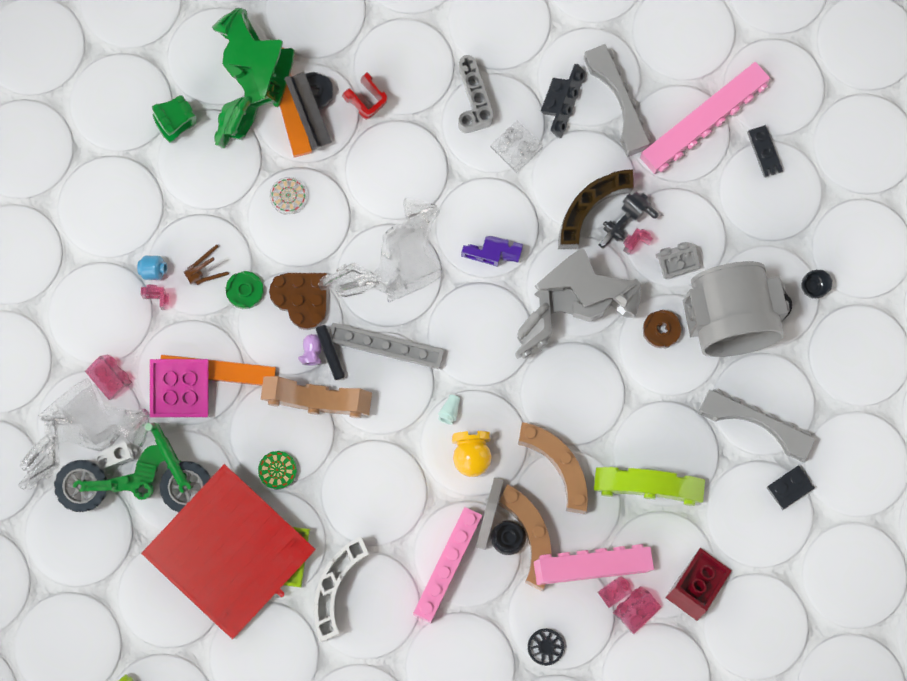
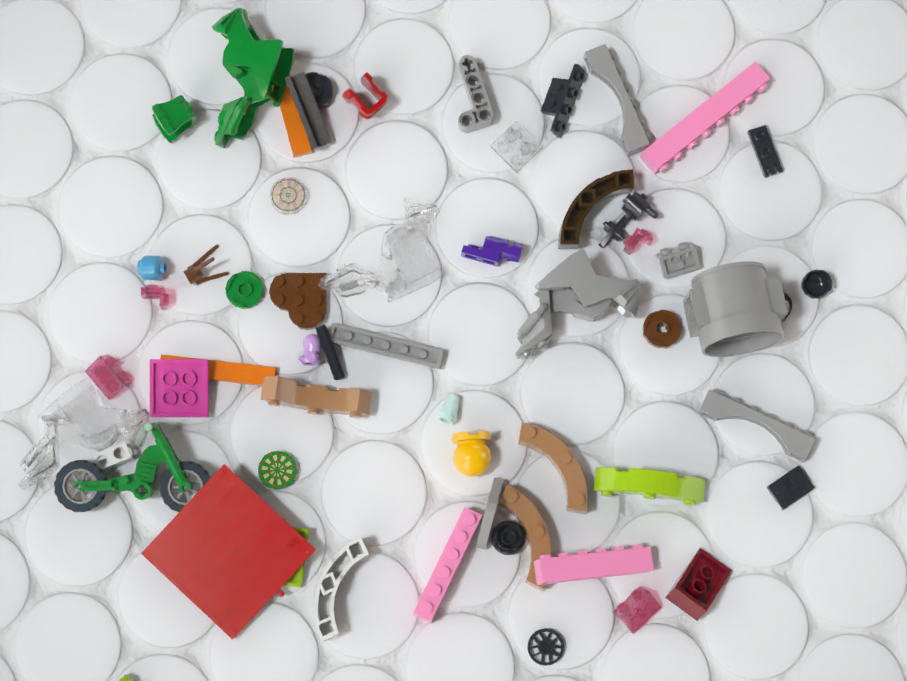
(615, 591): clear pink bracket -> none

